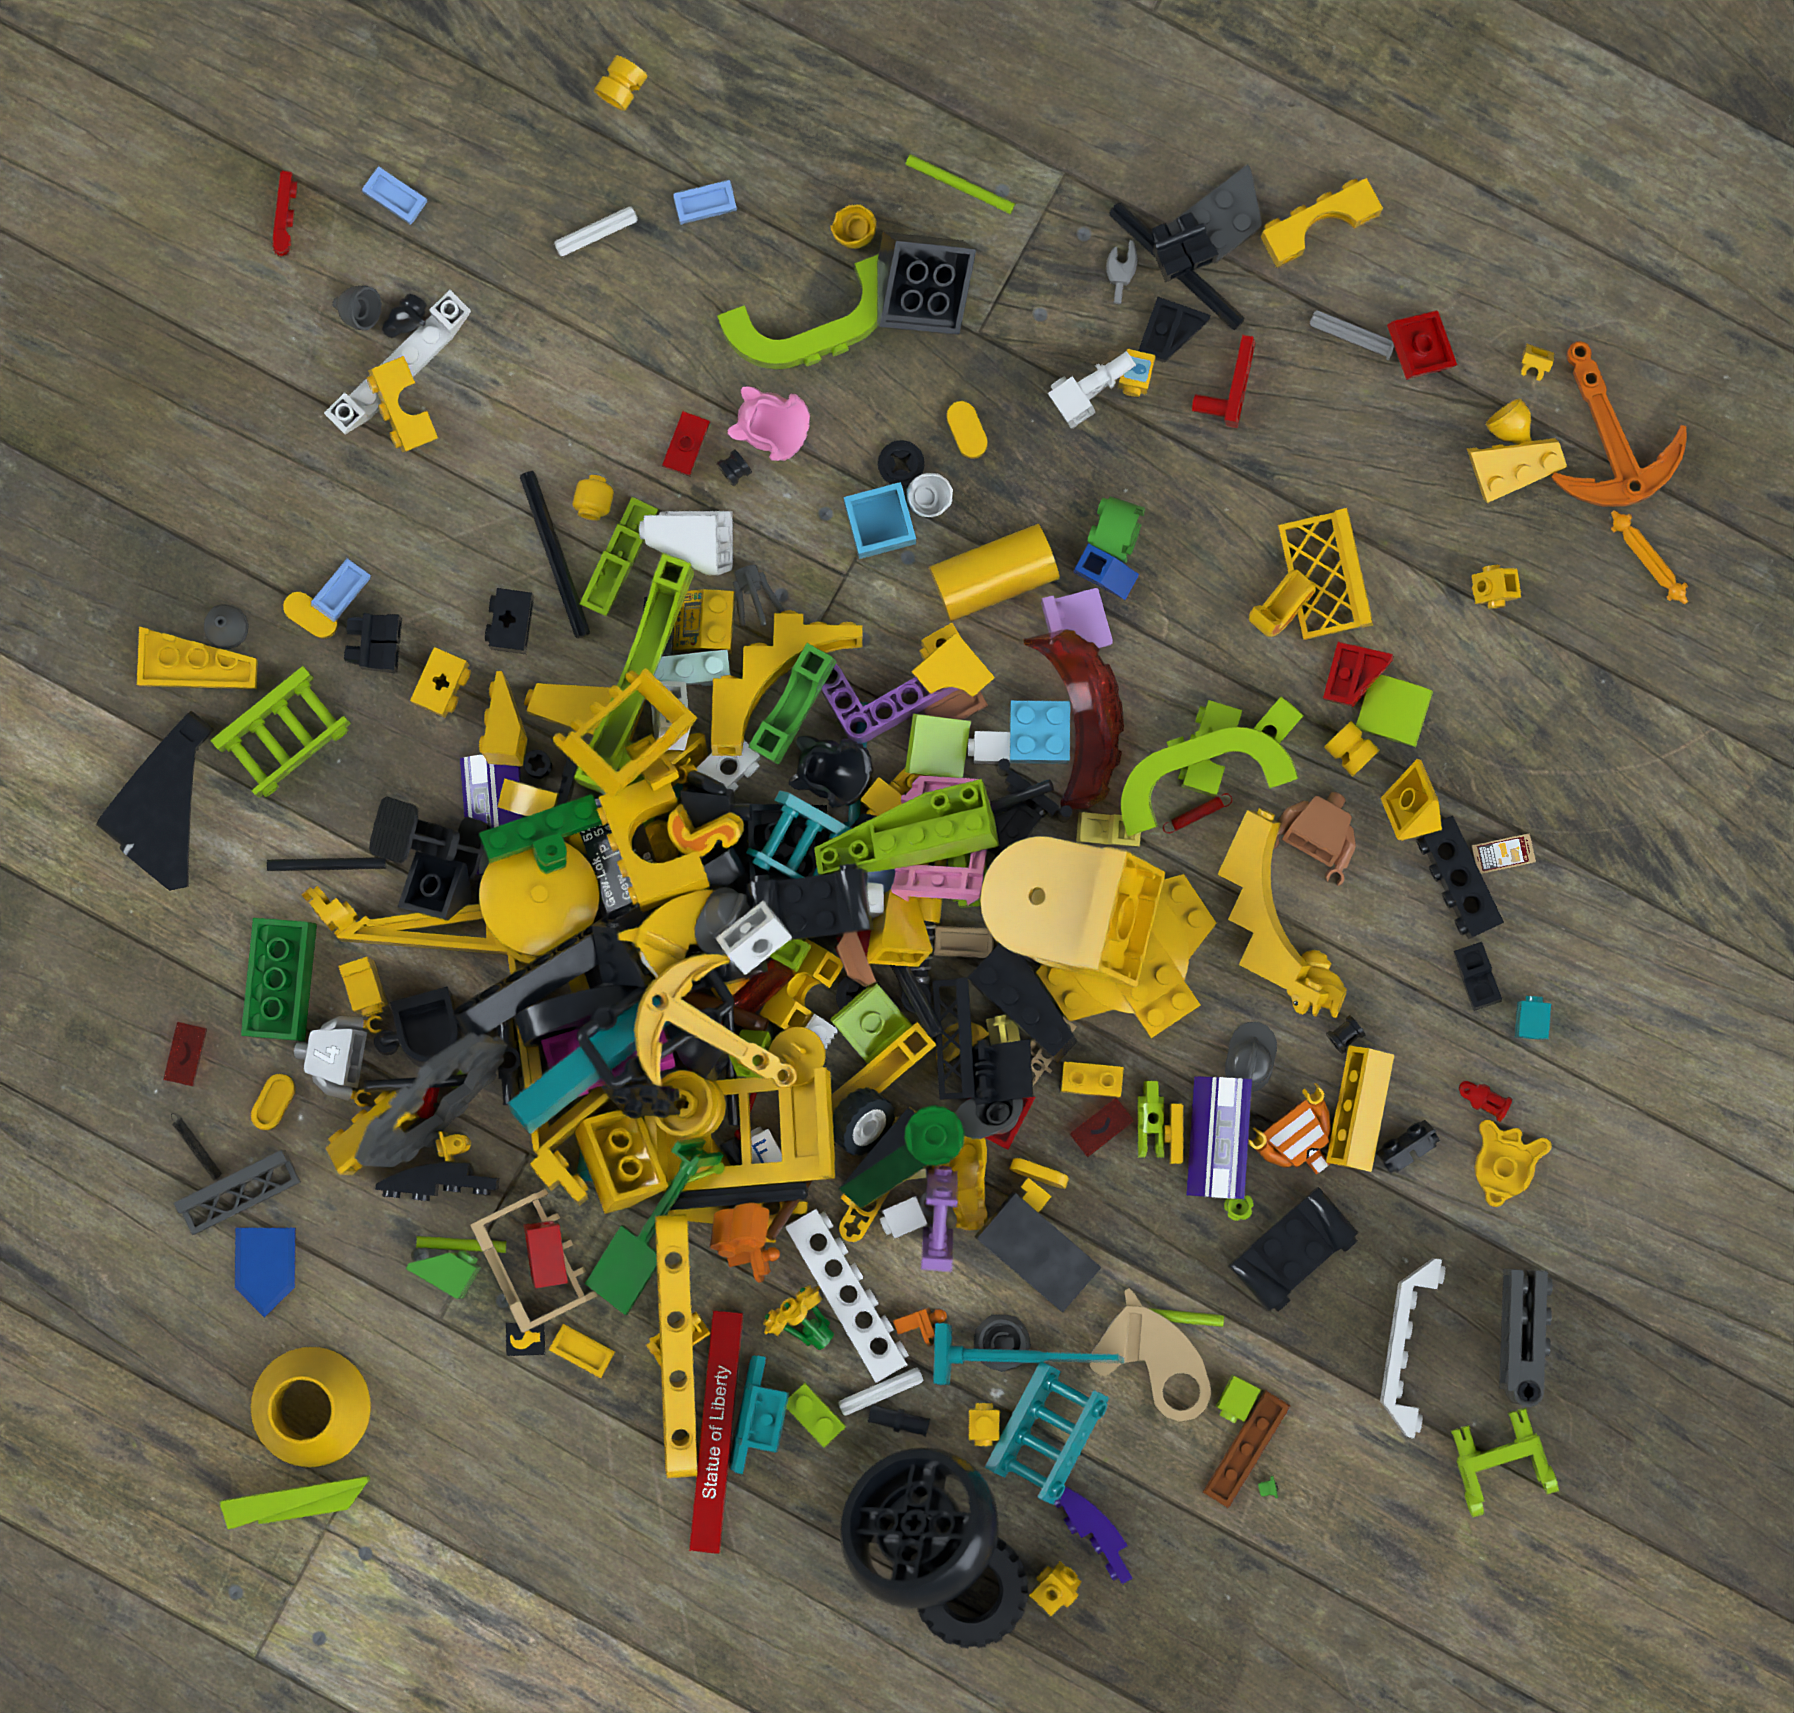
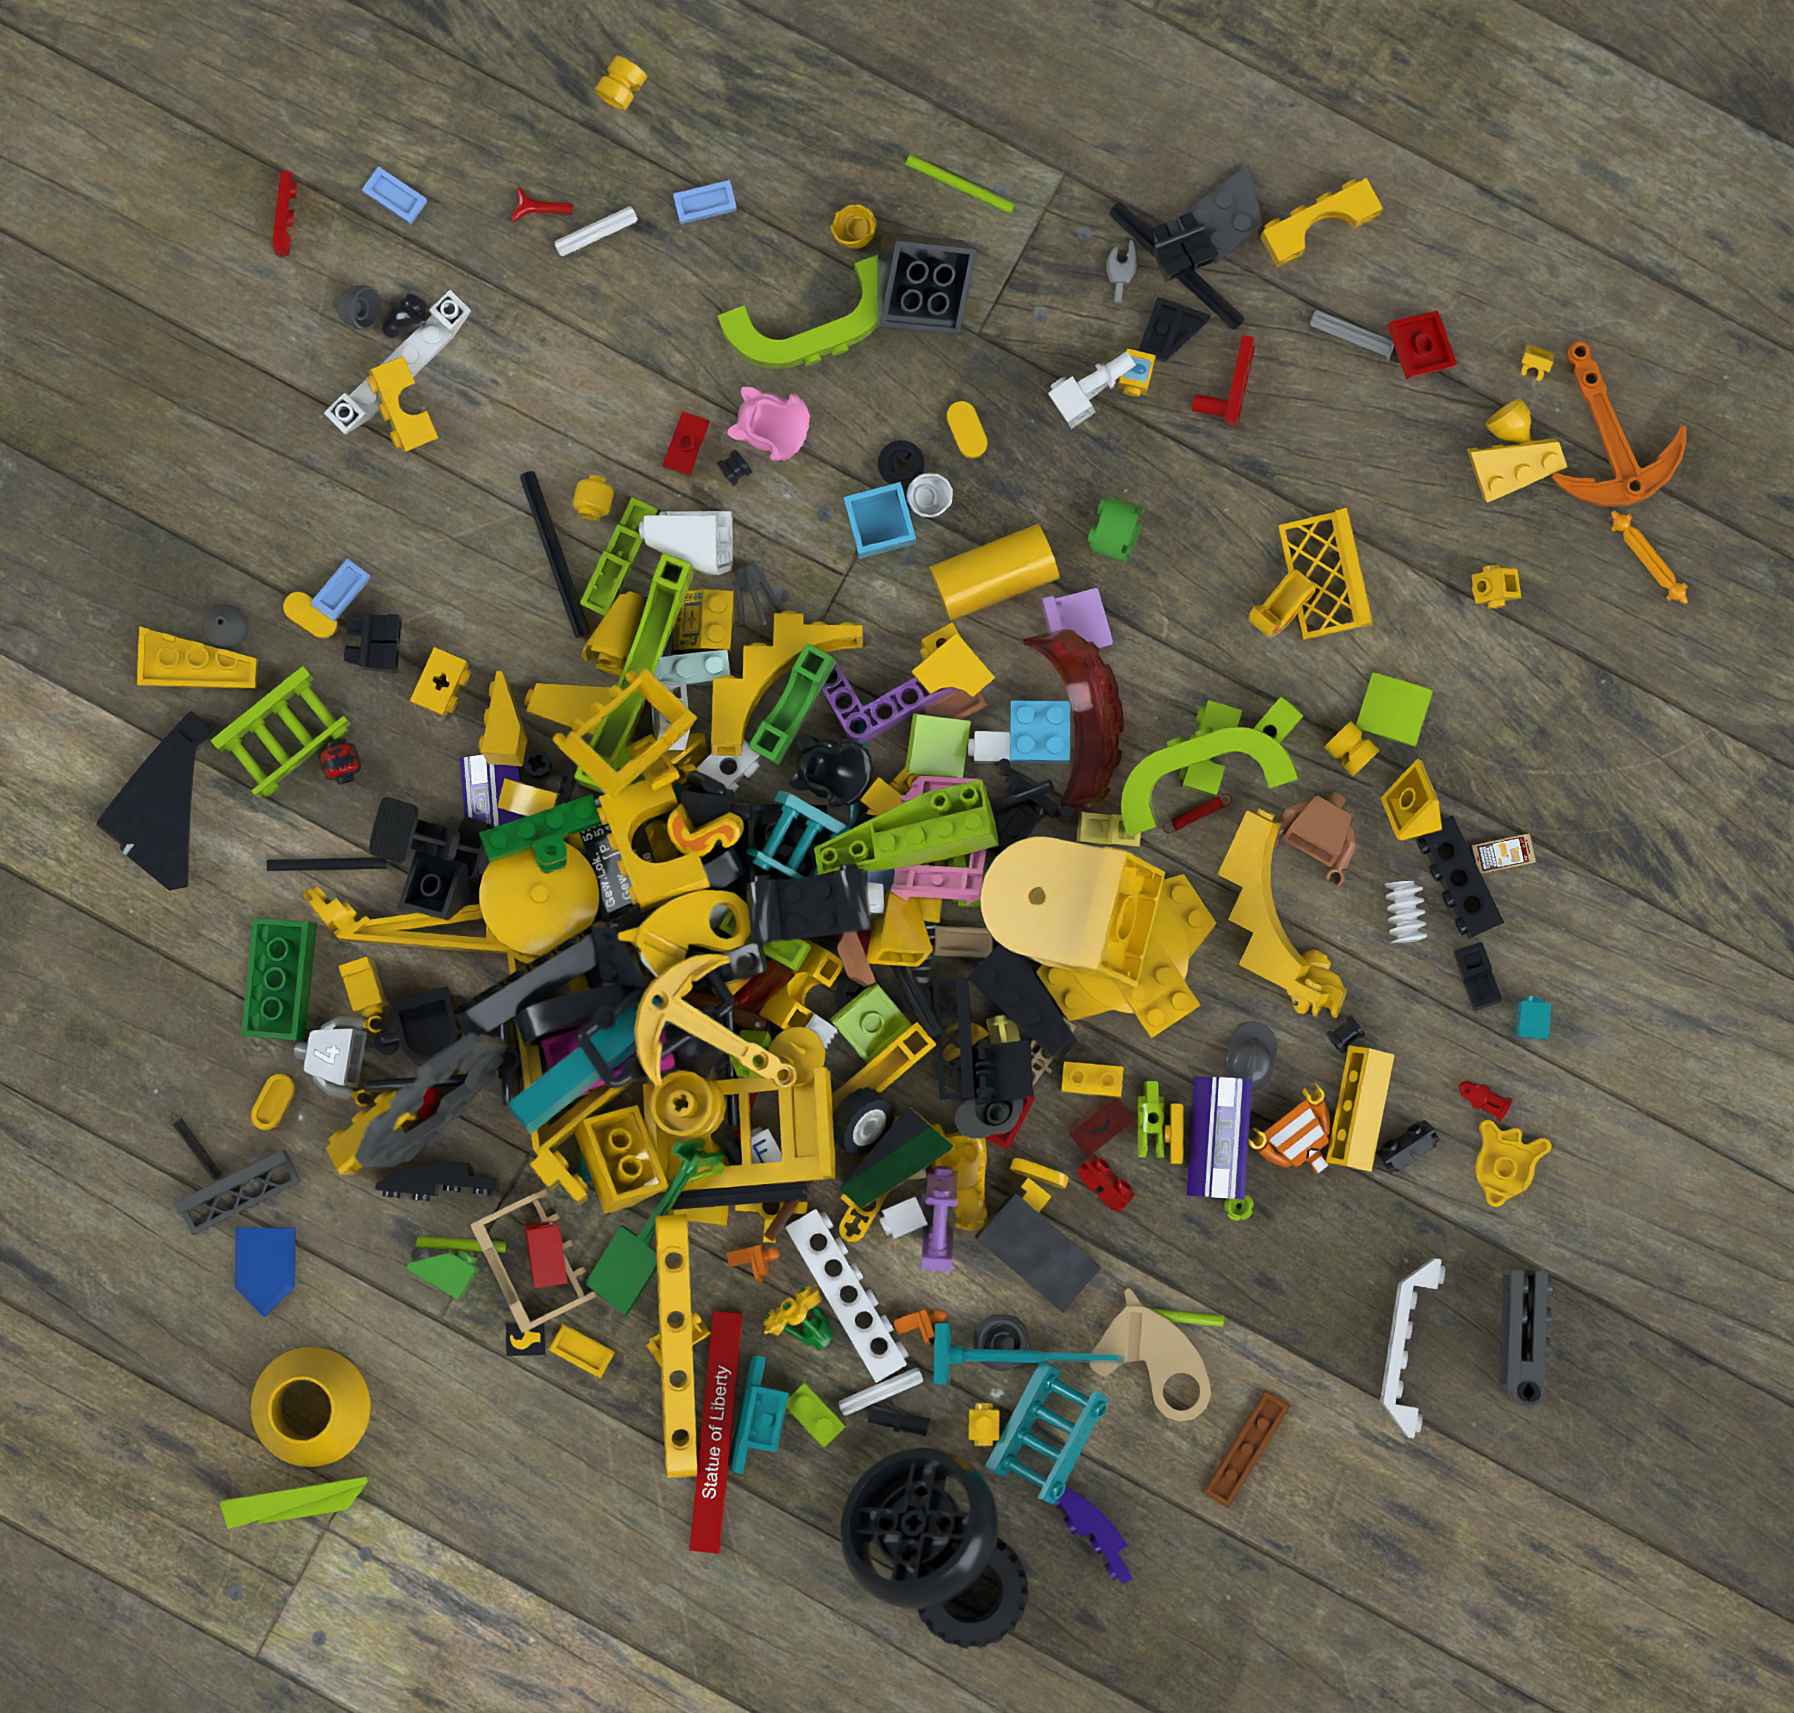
(185, 1054): clear red tile -> none
(340, 761): none -> head
(452, 1145): yellow hinge -> none
(520, 607): black brick -> none
(527, 206): none -> red piece
(615, 634): none -> yellow cone
(645, 1100): black hinge -> none
(719, 913): dark grey piece -> none
(739, 1229): orange brick -> none
(754, 937): white brick -> none
(934, 1135): green tile -> none
(1056, 1588): yellow brick -> none
(1097, 1172): none -> red hinge
(1106, 572): blue slope -> none
(1237, 1399): lime brick -> none
(1268, 1487): bright green piece -> none
(1293, 1249): black piece -> none
(1354, 672): red wing -> none
(1405, 911): none -> white piece
(1526, 1444): lime connector -> none

